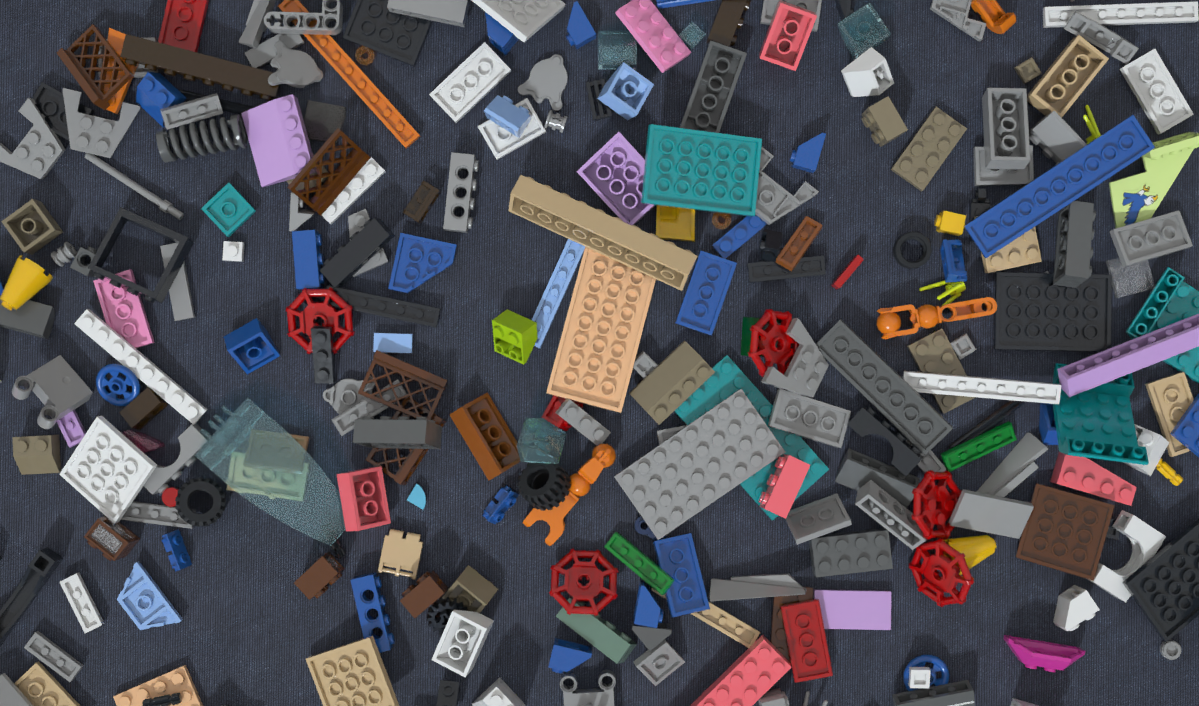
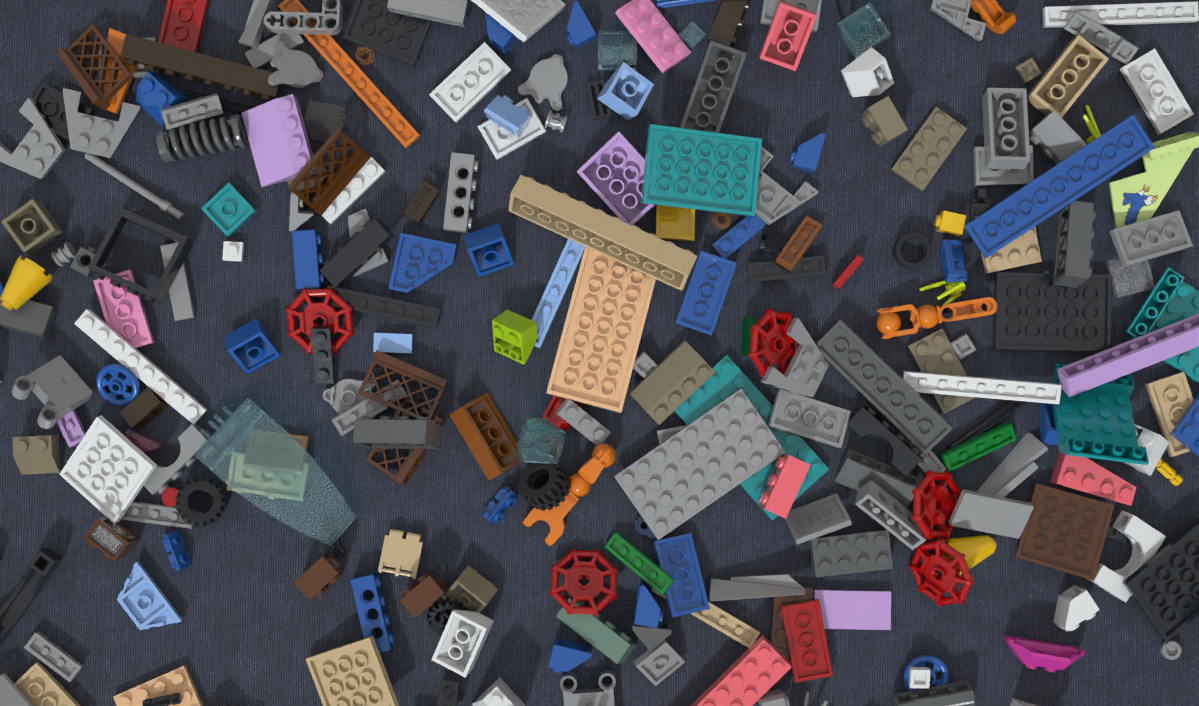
(82, 602): white plate -> none
(363, 498): coral brick -> none
(418, 497): medium azure tile -> none
(488, 250): none -> blue slope

